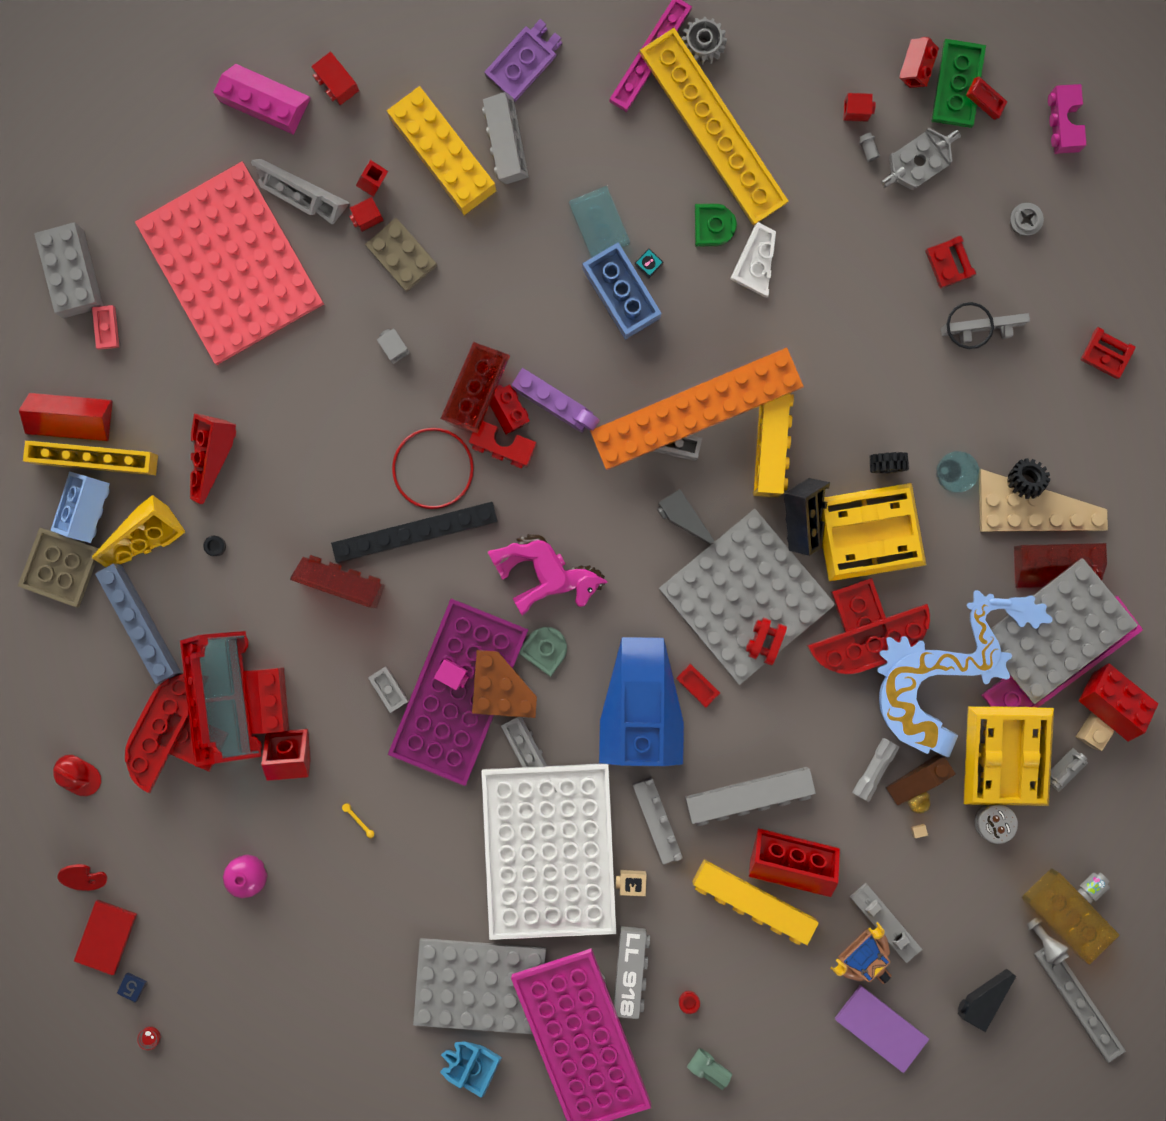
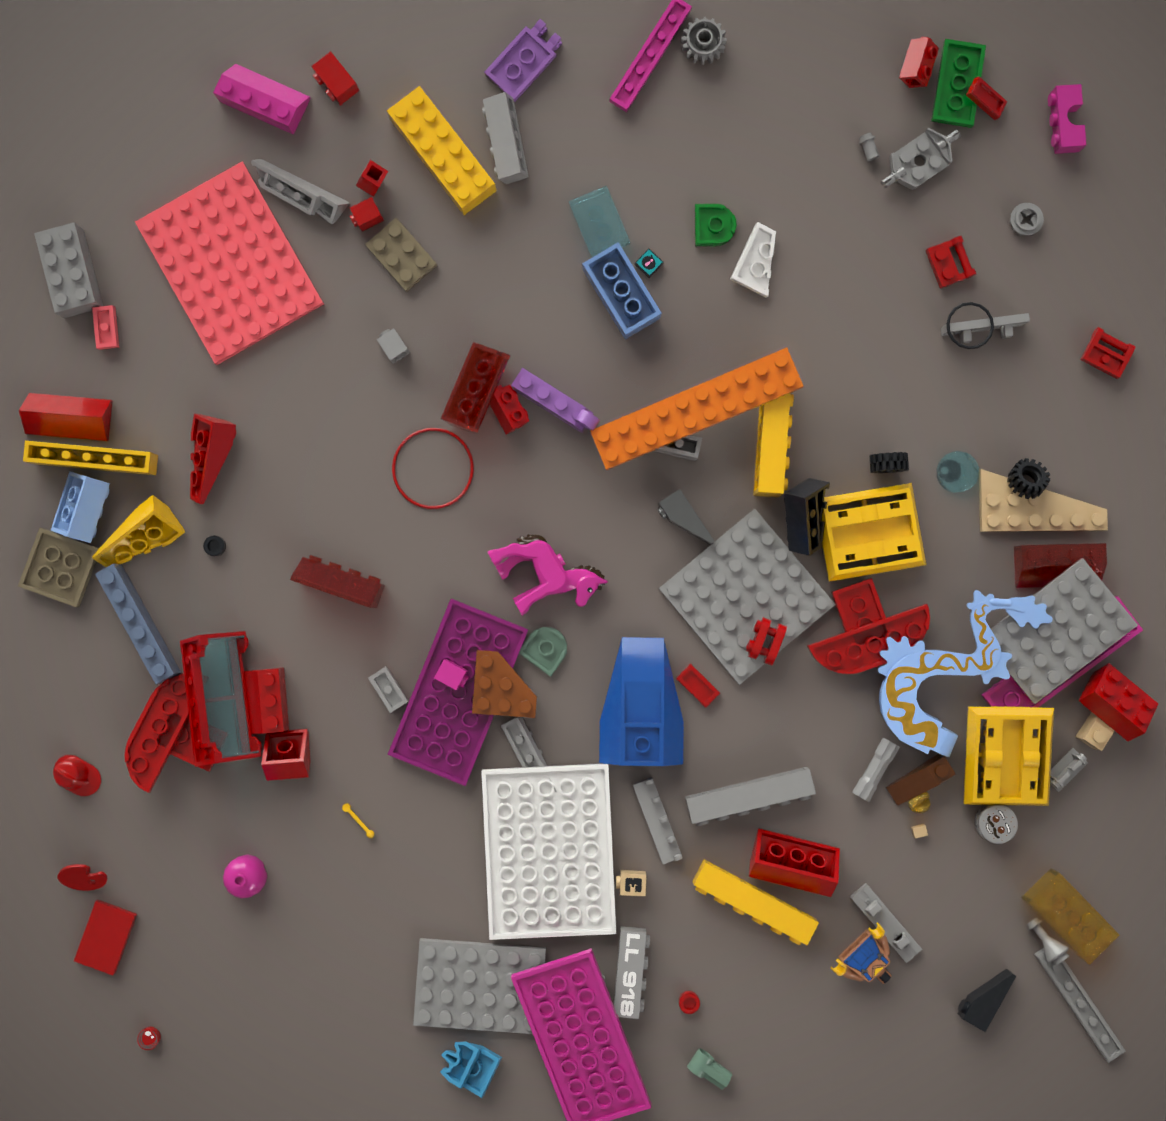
(131, 987): dark blue tile -> none
(414, 532): black plate -> none
(518, 452): red arch -> none
(713, 126): yellow plate -> none
(858, 107): red brick -> none
(881, 1028): medium lavender tile -> none
(1094, 887): light grey brick -> none

